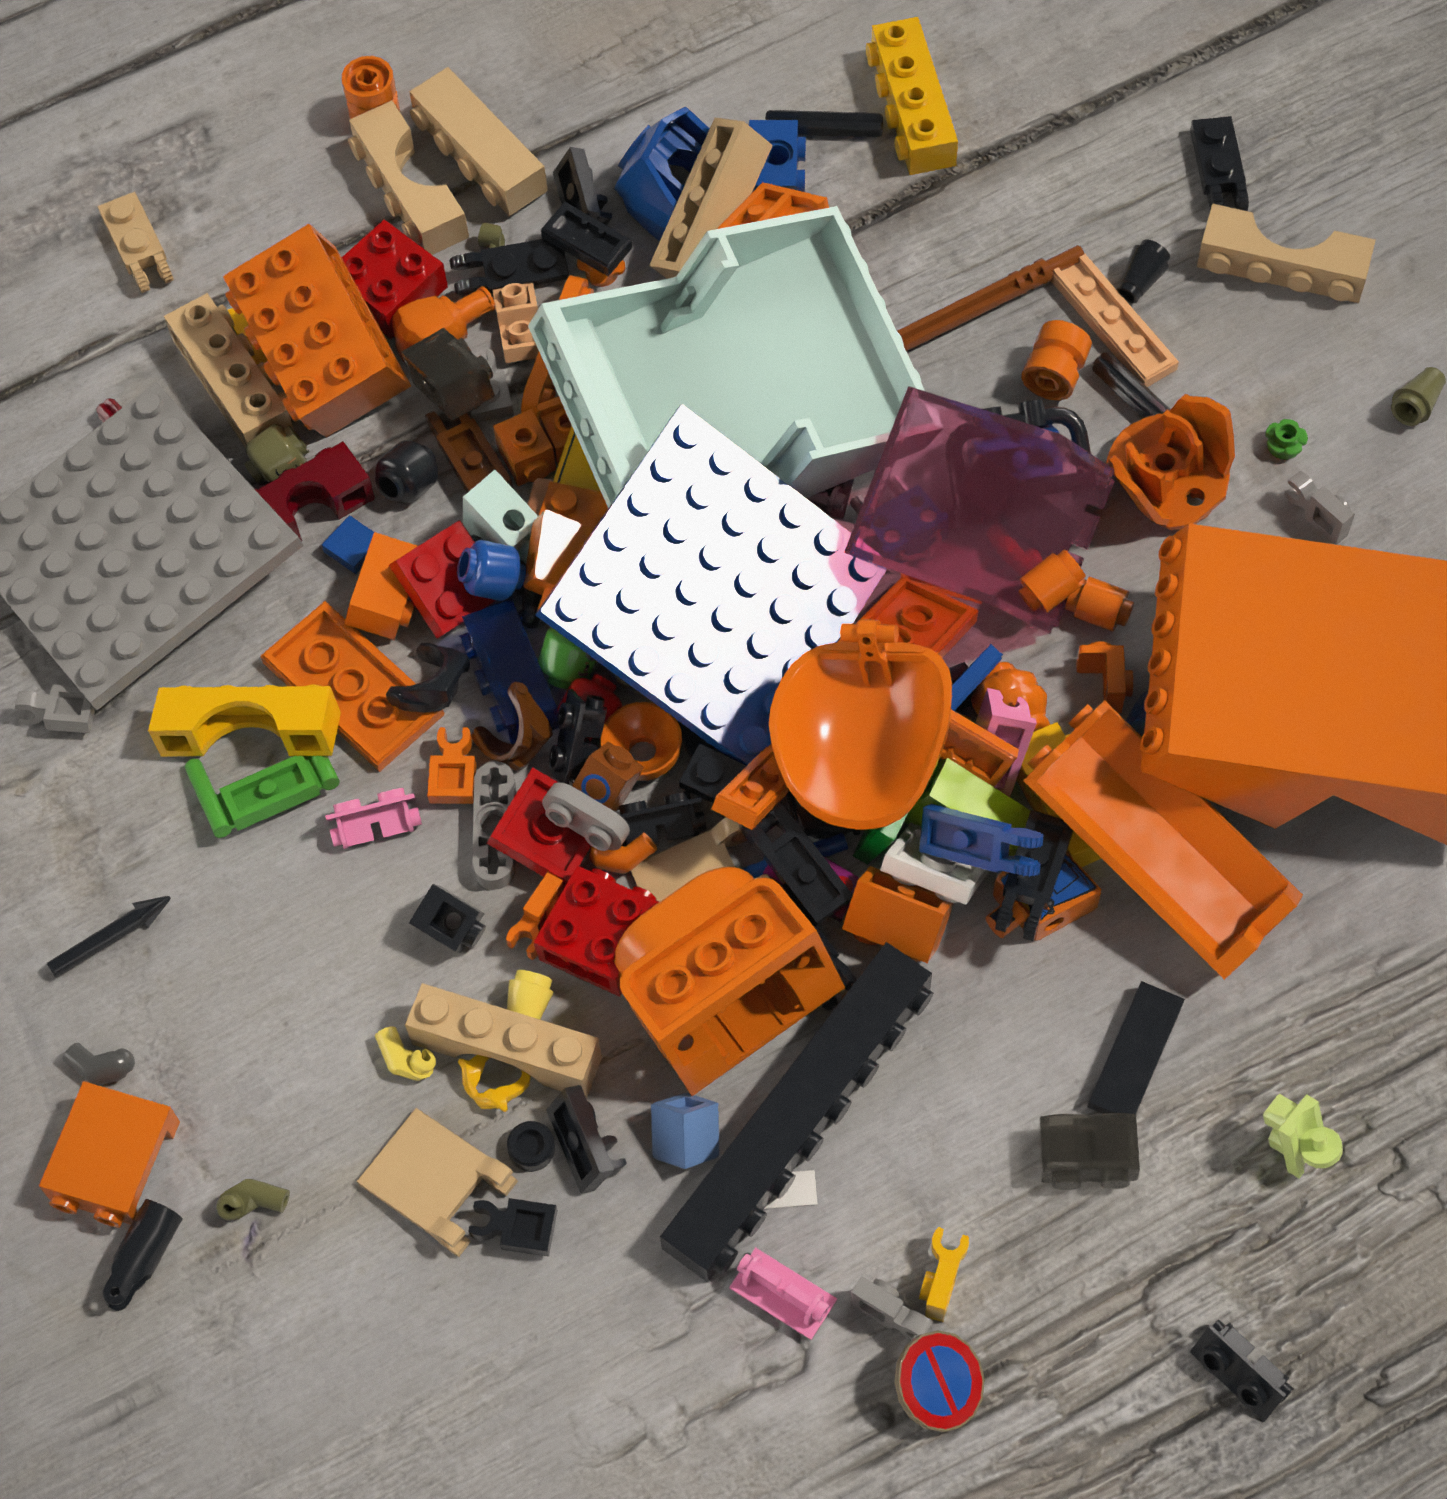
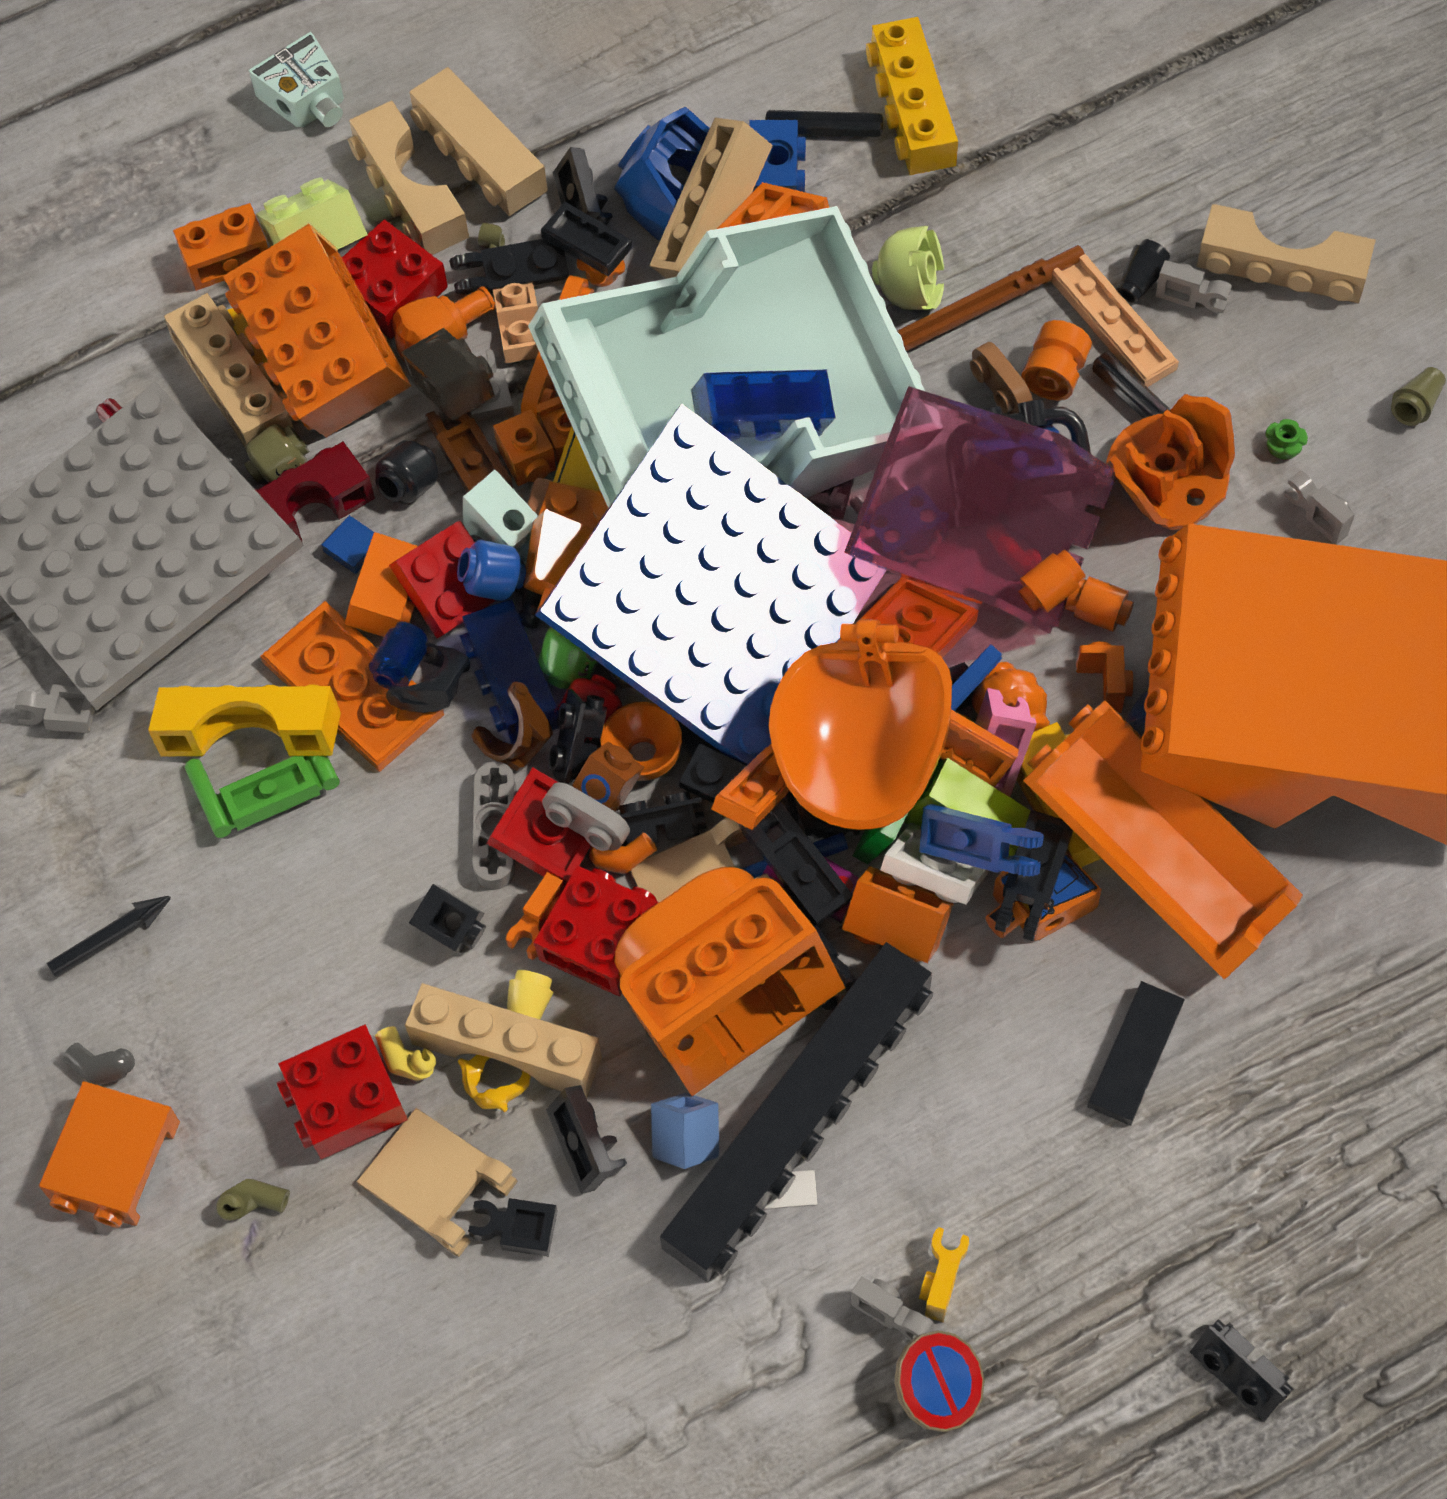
(135, 239): tan hinge -> none
(140, 1252): black piece -> none
(219, 244): none -> orange brick
(300, 83): none -> light aqua torso
(320, 204): none -> yellowish green brick
(340, 1093): none -> red brick
(356, 820): bright pink hinge -> none
(368, 84): orange wheel -> none
(398, 655): none -> clear blue brick
(453, 772): orange plate -> none
(531, 1146): black tile -> none
(763, 402): none -> clear blue brick
(782, 1293): bright pink hinge -> none
(909, 268): none -> yellowish green cylinder
(1000, 376): none -> medium nougat plate
(1089, 1149): clear smoke brick -> none
(1187, 286): none -> light grey plate
(1219, 161): black hinge -> none
(1301, 1134): yellowish green hips -> none

